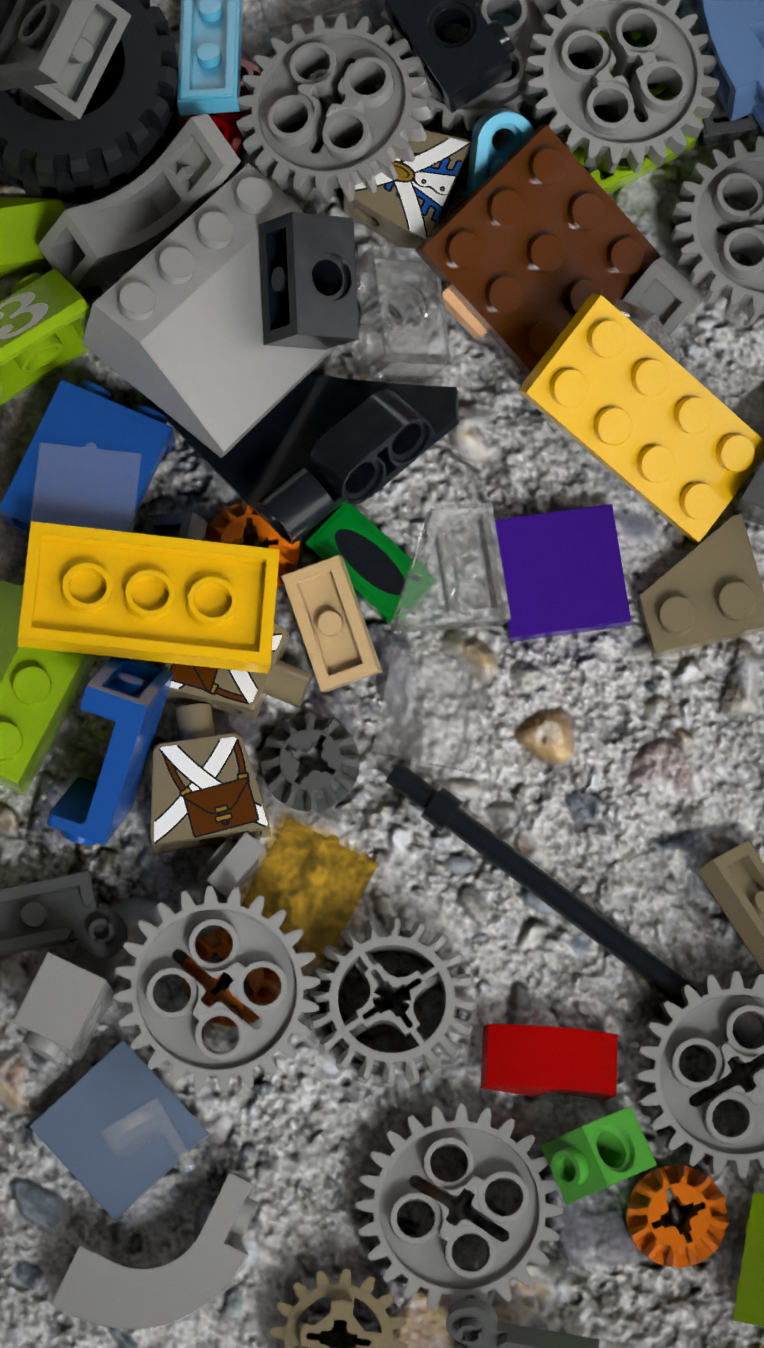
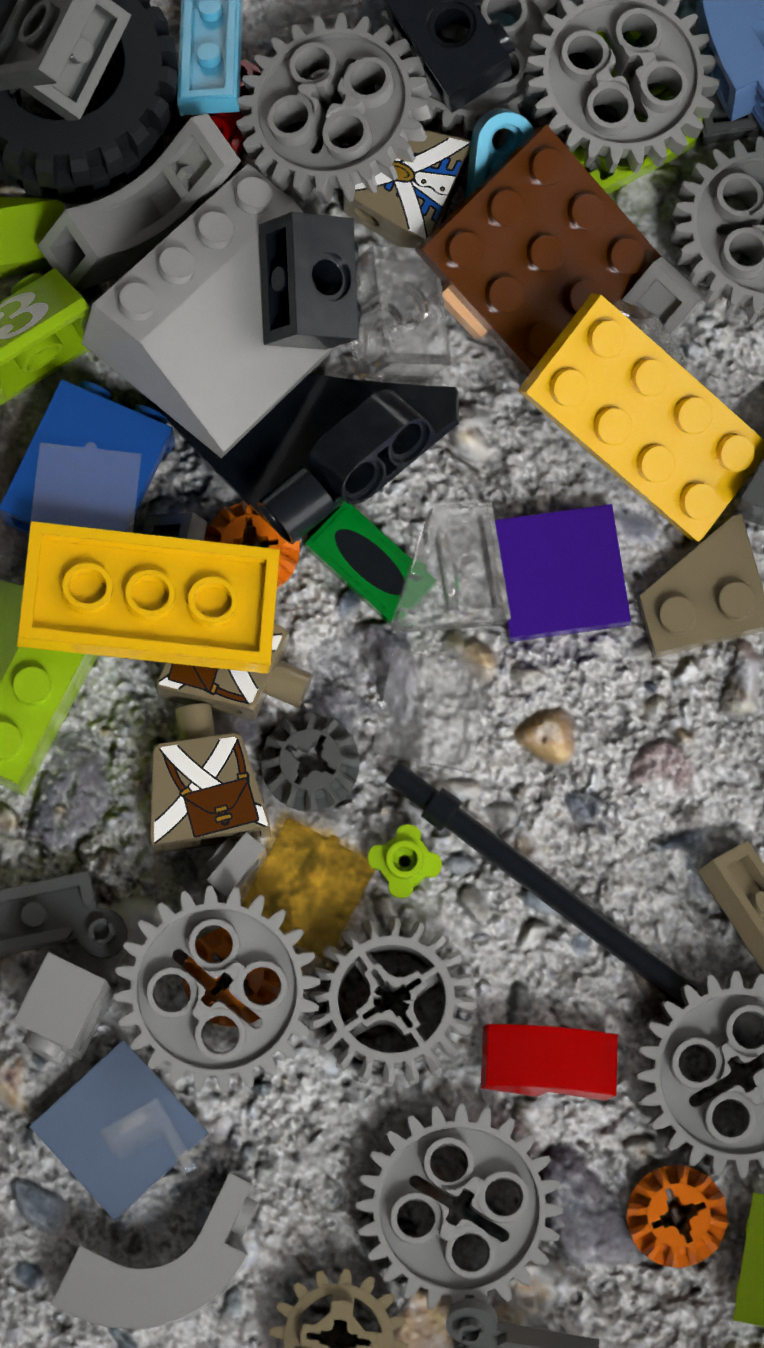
(134, 698): blue panel -> none
(331, 623): tan plate -> none
(403, 879): none -> lime plate
(598, 1155): bright green brick -> none

